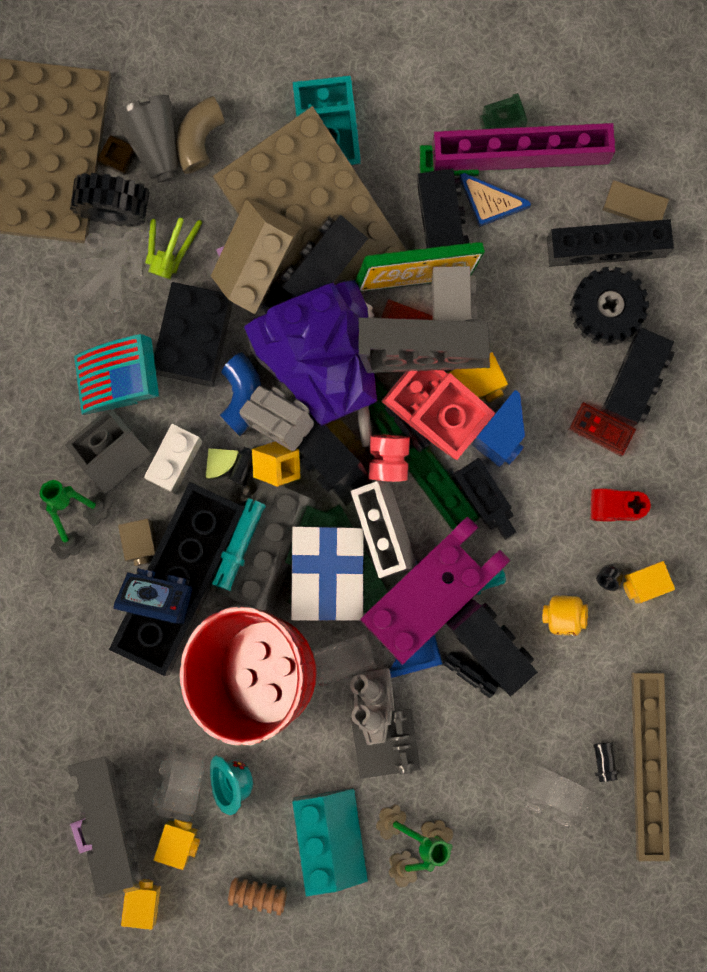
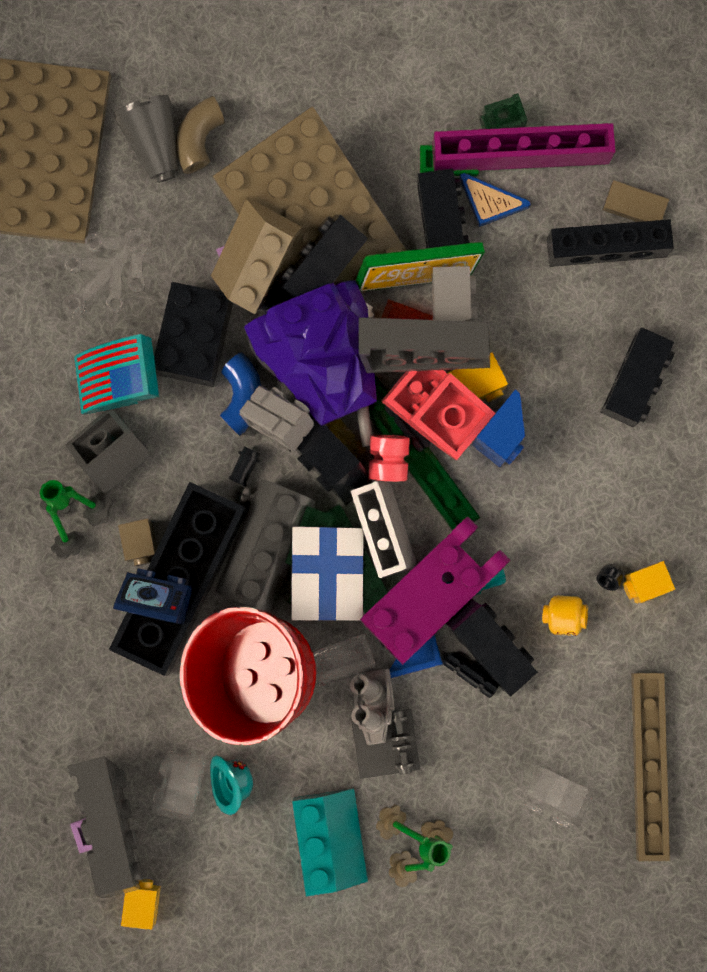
(109, 199): black bush -> none
(116, 155): dark brown tile -> none
(164, 263): lime plant -> none
(173, 459): white brick -> none
(177, 844): yellow brick -> none
(220, 462): yellowish green tile -> none
(238, 545): teal pin -> none
(257, 896): medium nougat piece -> none
(275, 464): yellow brick -> none
(336, 108): teal slope -> none
(486, 497): black hinge -> none
(600, 323): black bush -> none
(602, 429): clear red tile -> none
(605, 762): black pin -> none
(613, 505): red piece -> none

